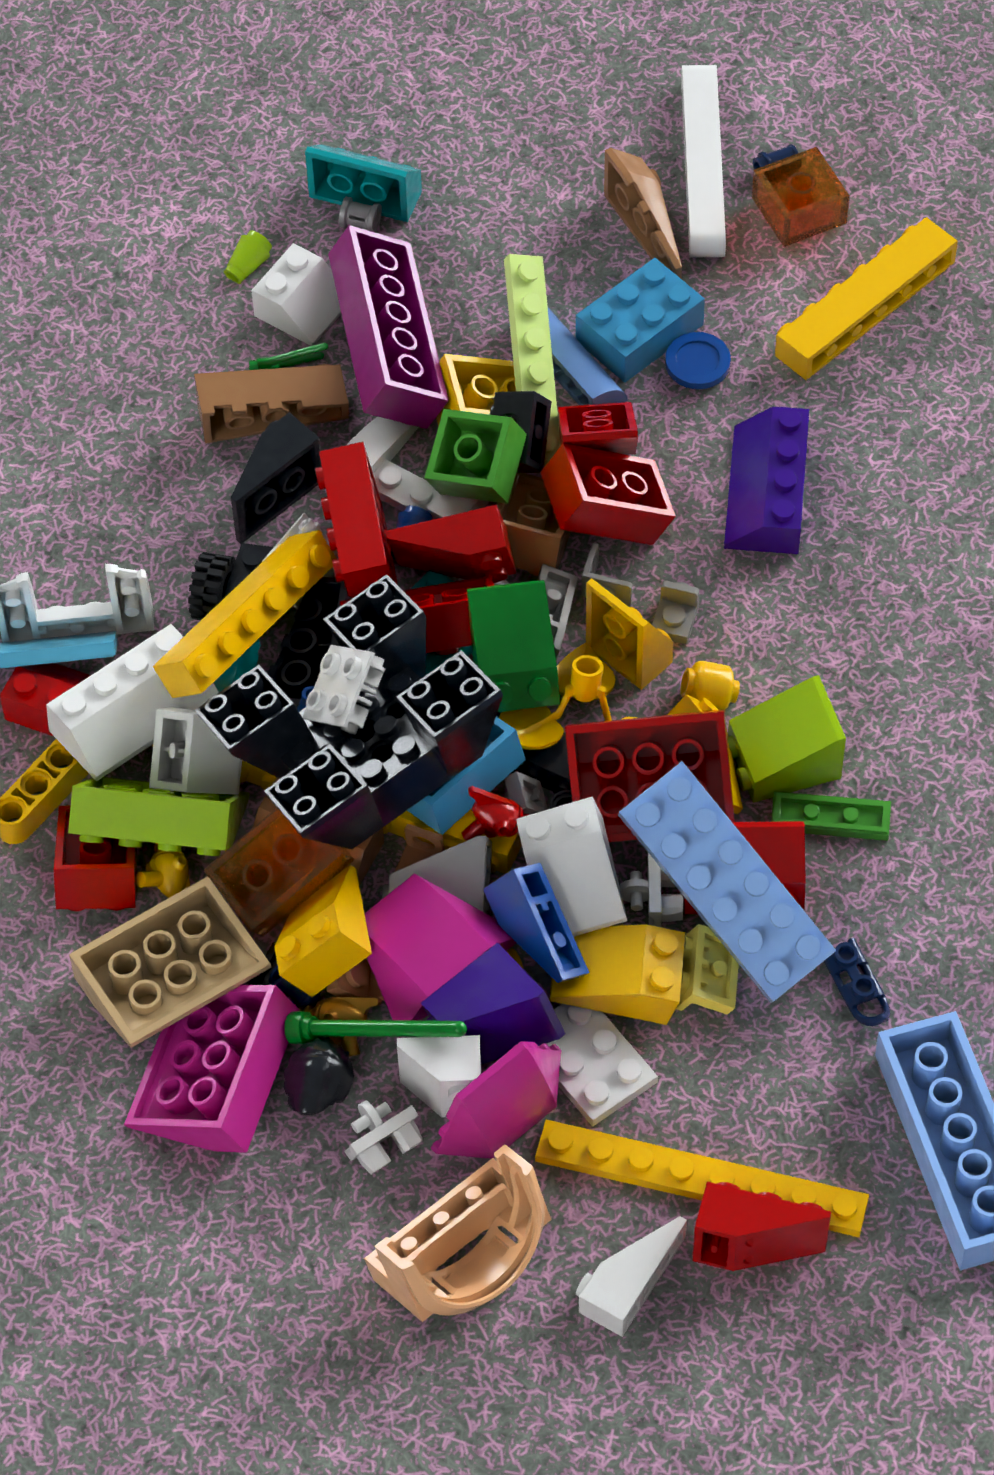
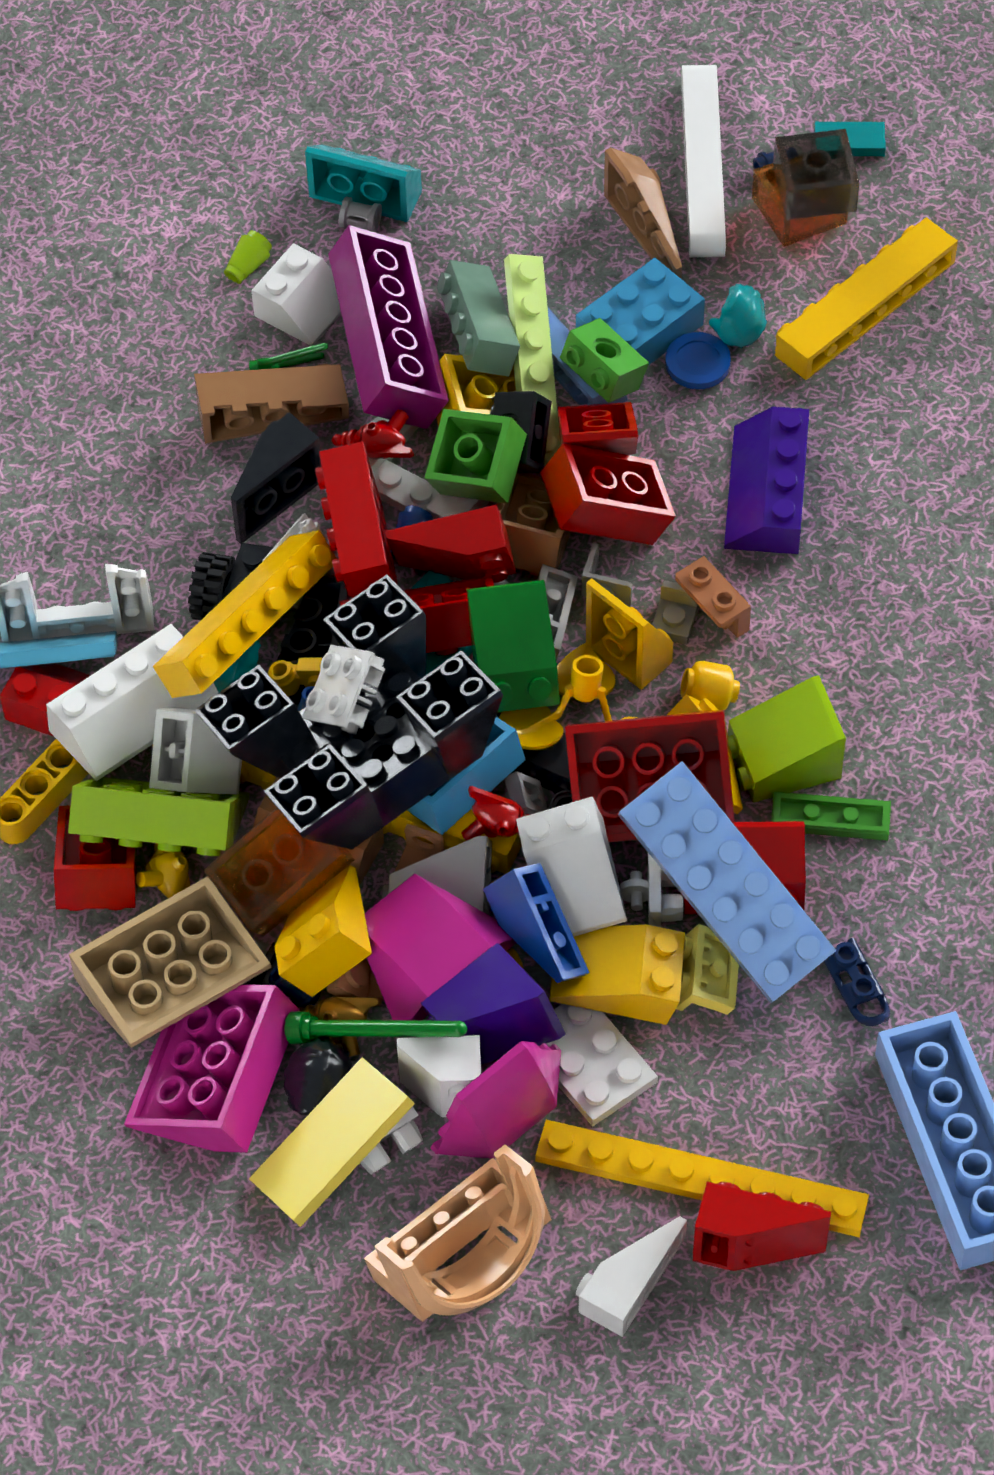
(291, 676): none -> yellow plate
(331, 1141): none -> light yellow tile
(380, 438): none -> red piece
(478, 318): none -> sand green brick
(604, 360): none -> bright green brick
(715, 596): none -> nougat bracket
(741, 317): none -> teal hair
(816, 174): none -> clear smoke brick
(863, 137): none -> teal tile

